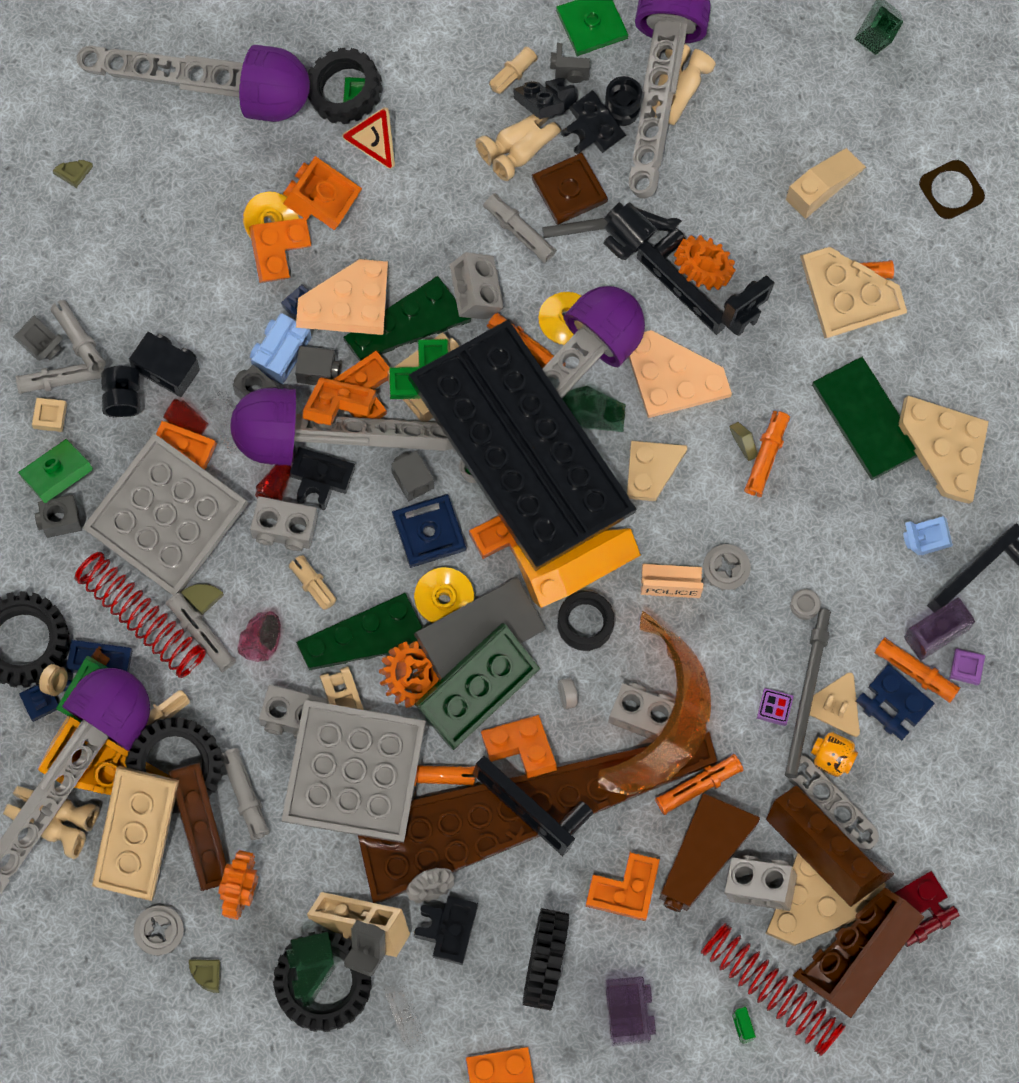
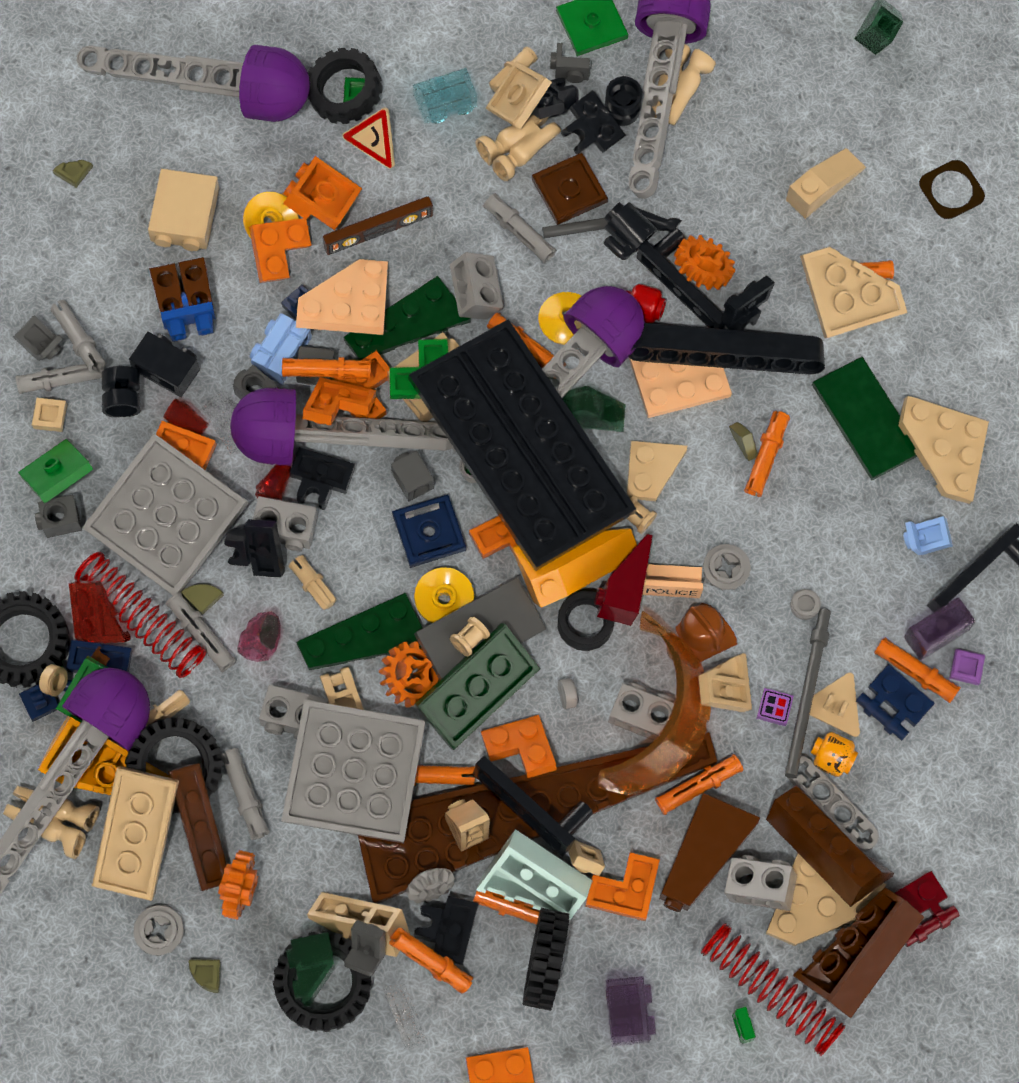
(94, 614): none -> clear red wing
(183, 209): none -> tan brick
(184, 307): none -> hips
(258, 545): none -> black plate
(326, 368): none -> orange pin
(378, 225): none -> reddish brown tile
(440, 967): none -> orange pin
(445, 96): none -> clear light blue brick
(467, 823): none -> tan slope
(469, 636): none -> tan bush
(517, 908): none -> orange pin
(518, 95): none -> tan tile
(534, 877): none -> light aqua wedge
(586, 858): none -> tan plate
(623, 591): none -> dark red slope
(648, 517): none -> tan bush
(650, 300): none -> red head
(705, 631): none -> dark orange piece
(727, 685): none -> tan wing
(729, 349): none -> black beam

